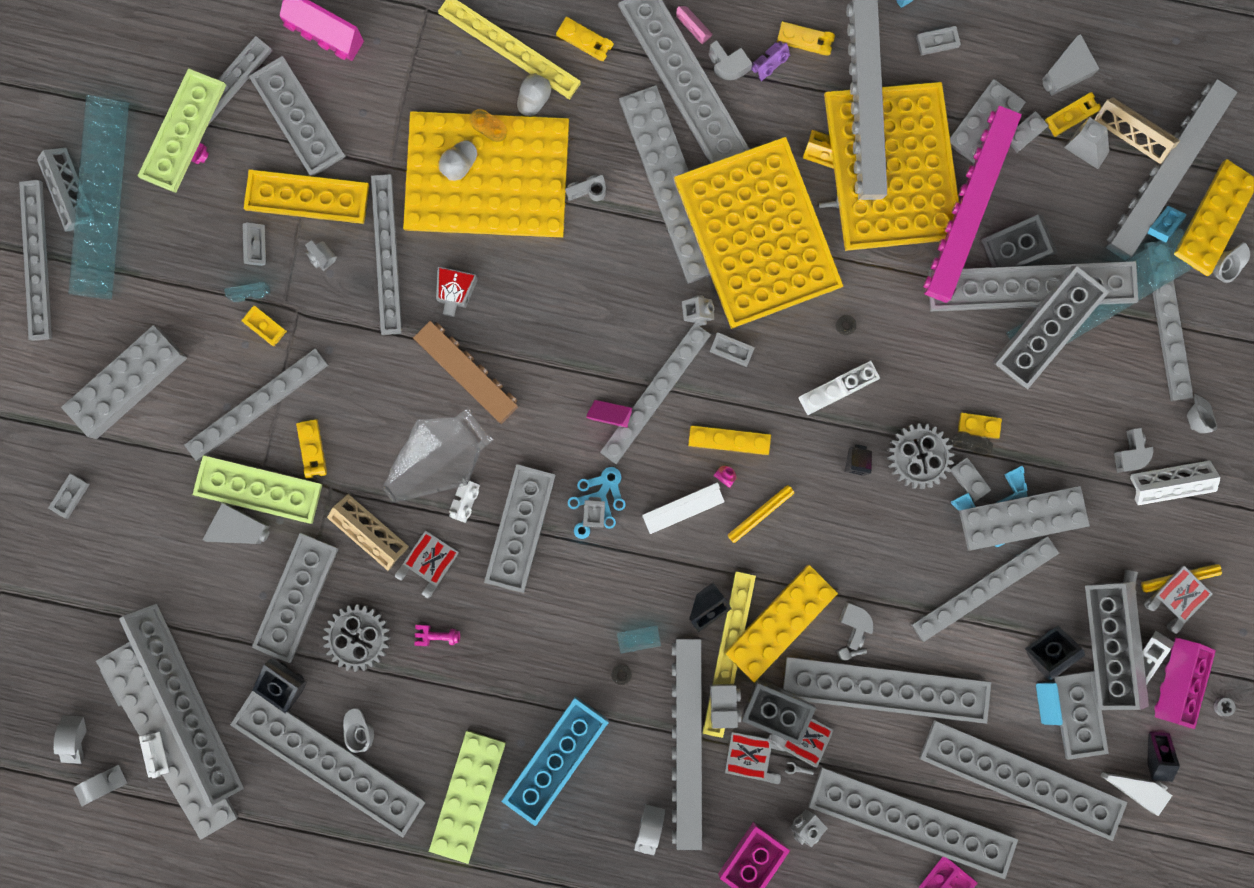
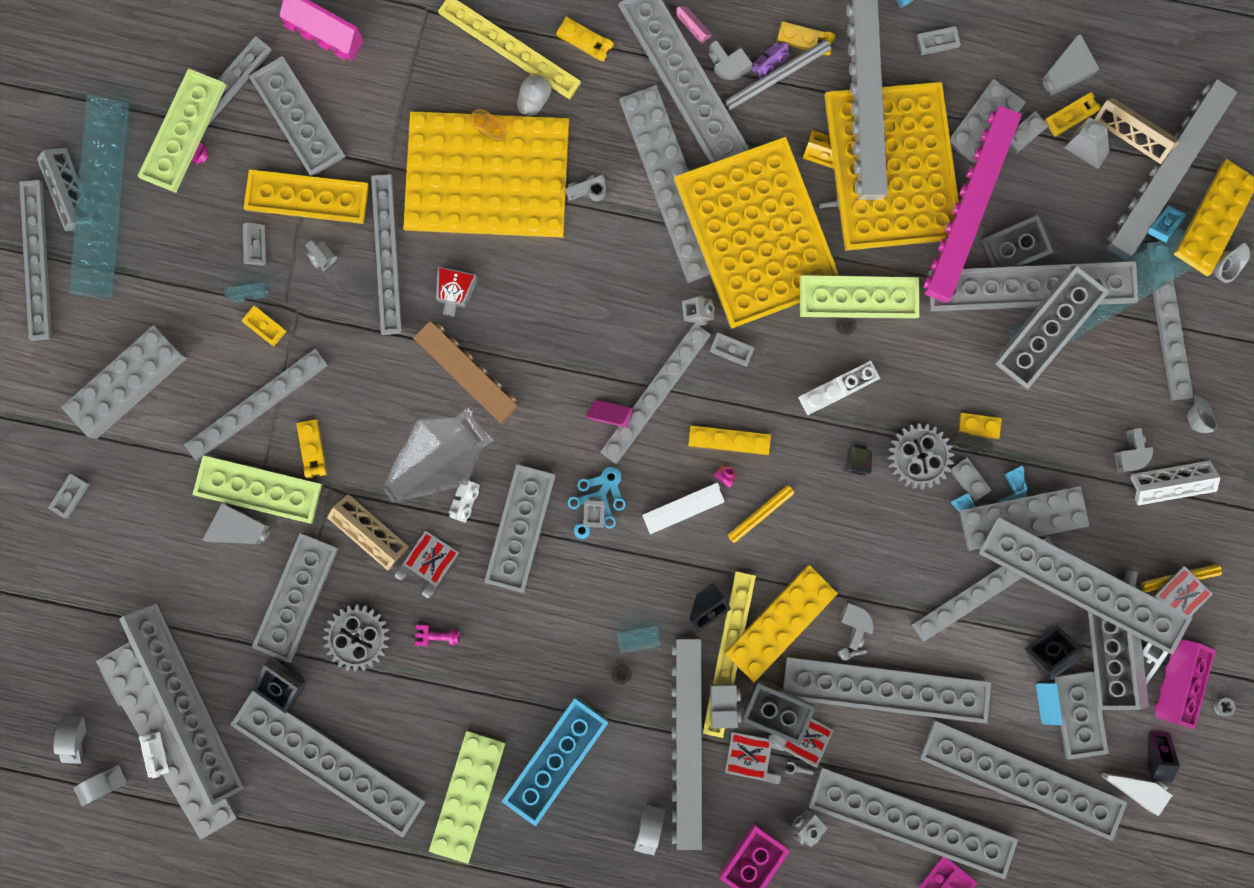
(357, 733): light grey piece -> none
(458, 160): light grey piece -> none
(777, 74): none -> light grey axle
(859, 297): none -> yellowish green plate
(1085, 585): none -> light grey plate

